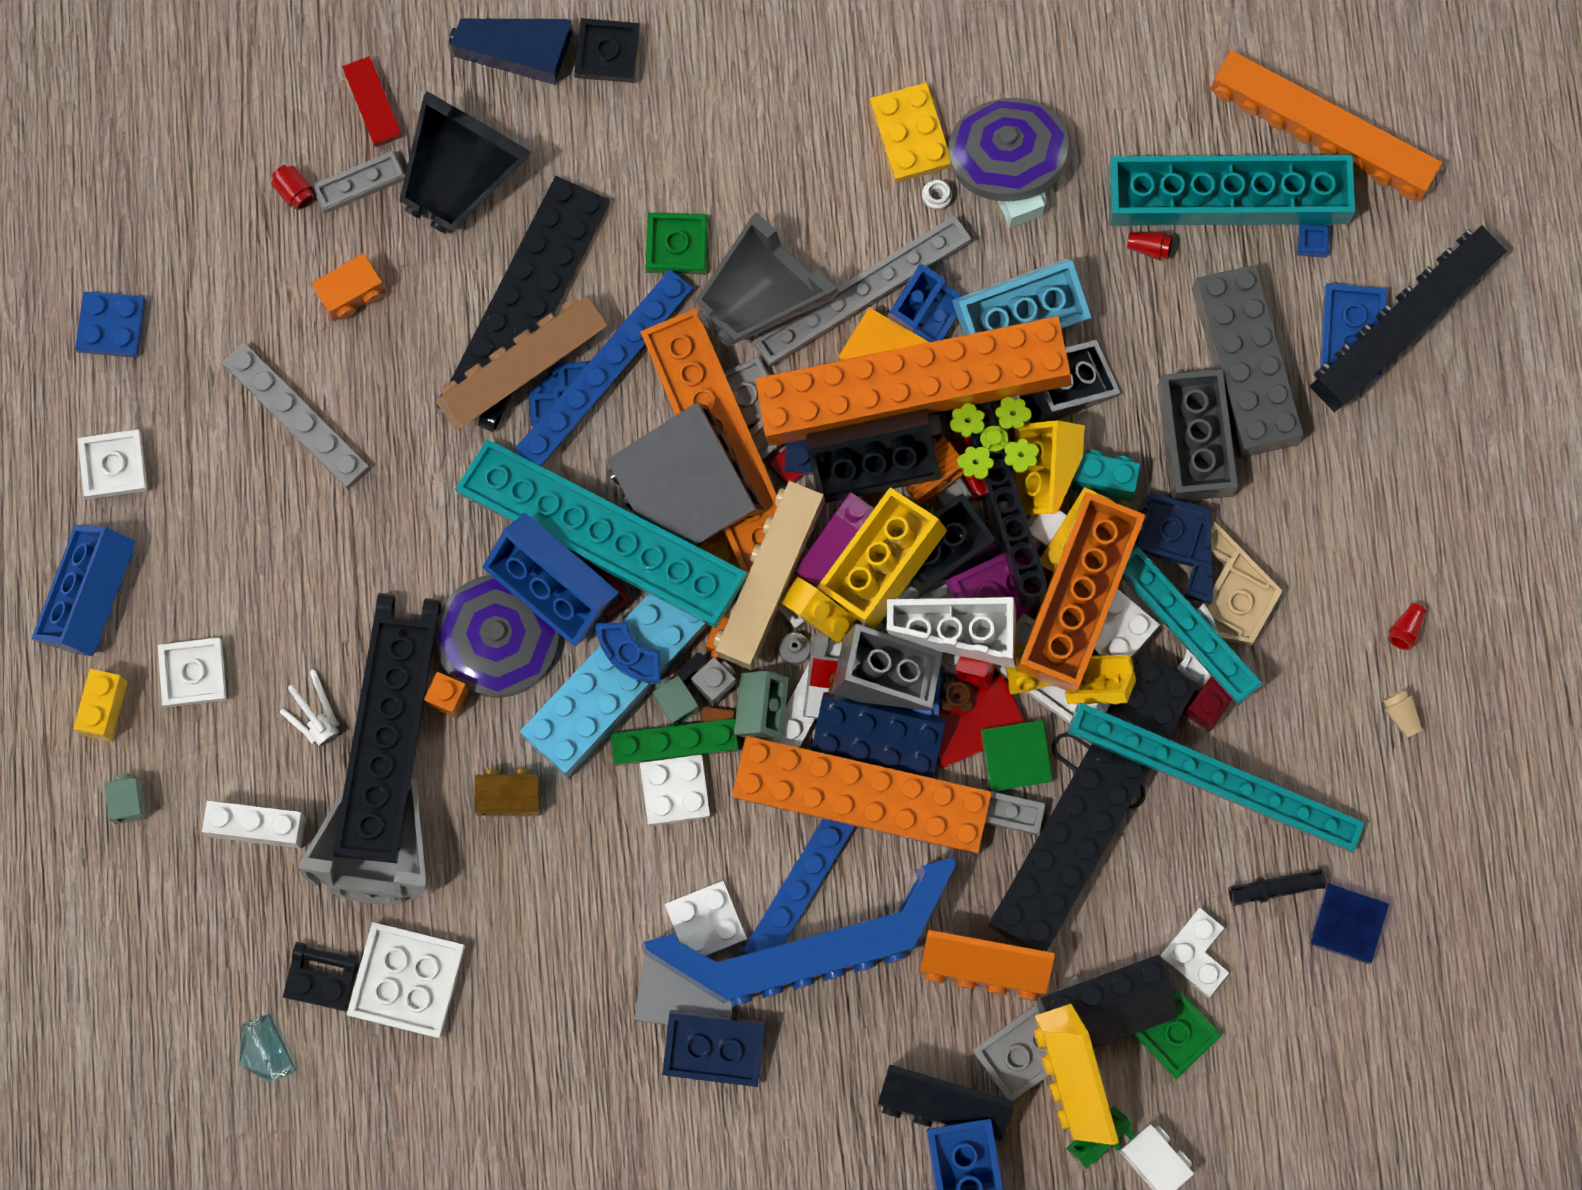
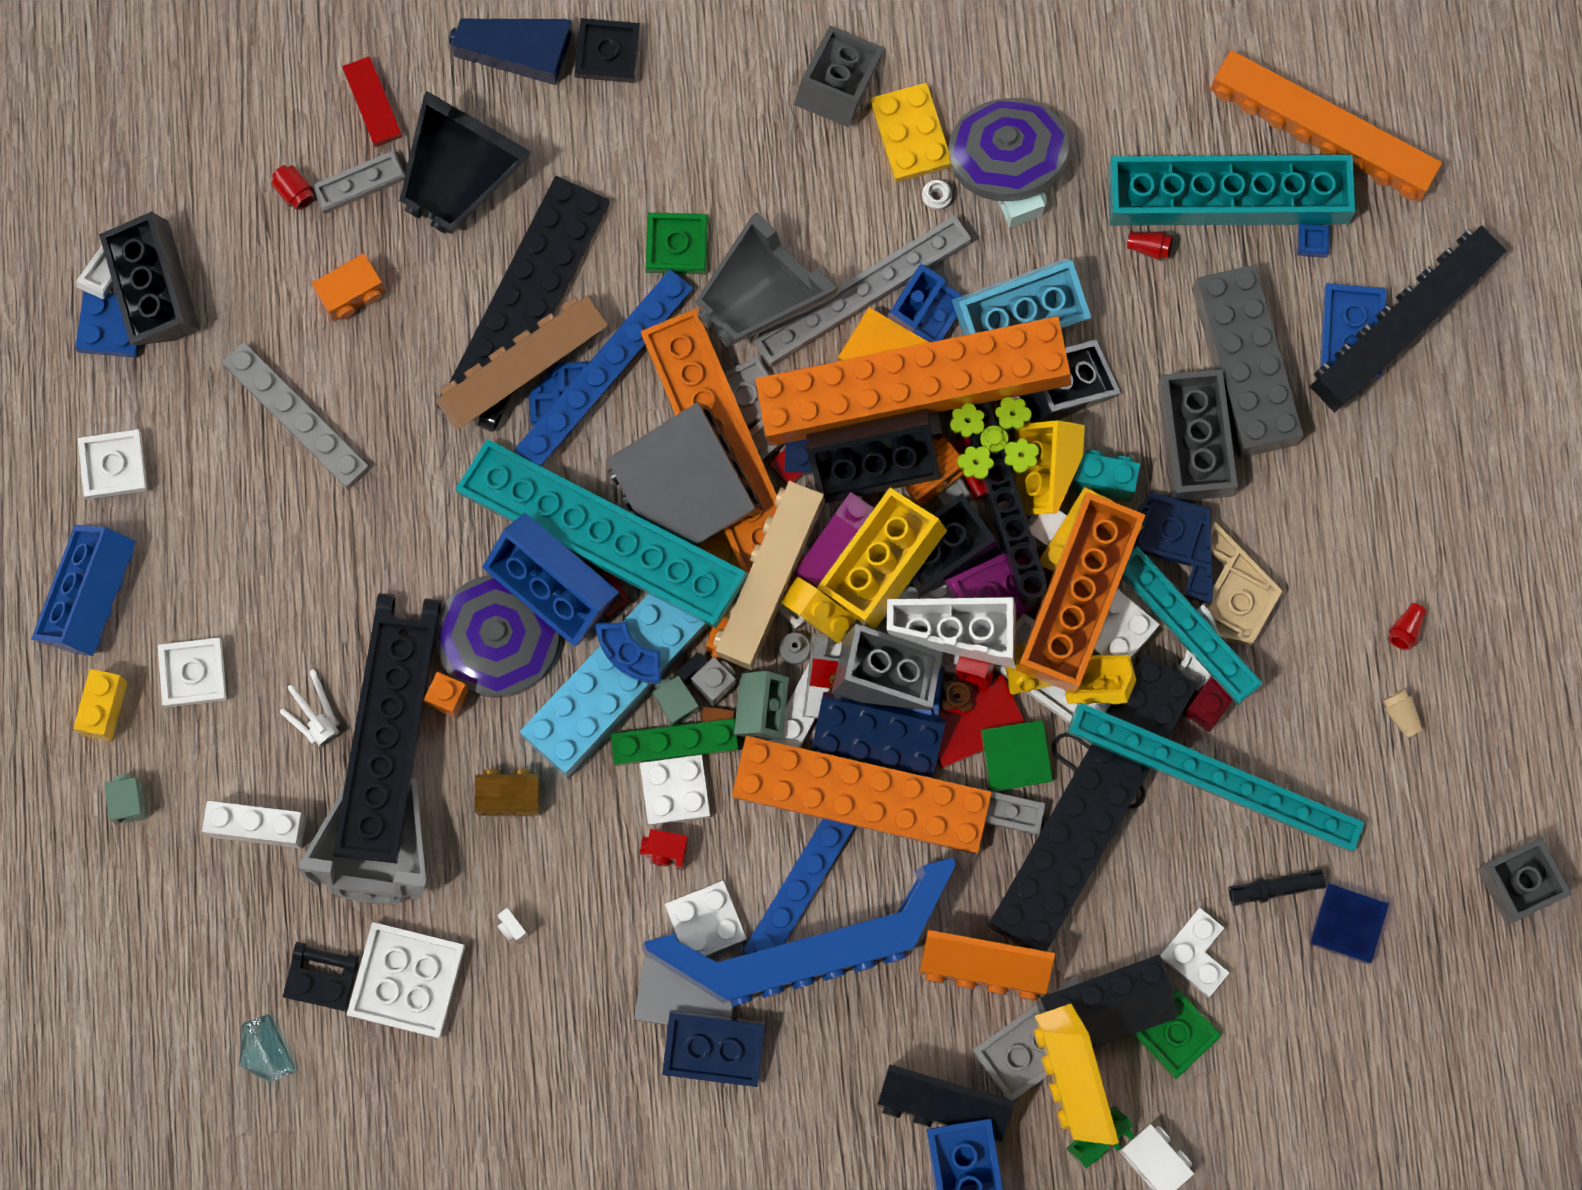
(96, 276): none -> white tile
(149, 280): none -> black slope
(510, 926): none -> white plate
(664, 848): none -> red brick
(838, 76): none -> dark grey slope
(1524, 881): none -> dark grey brick

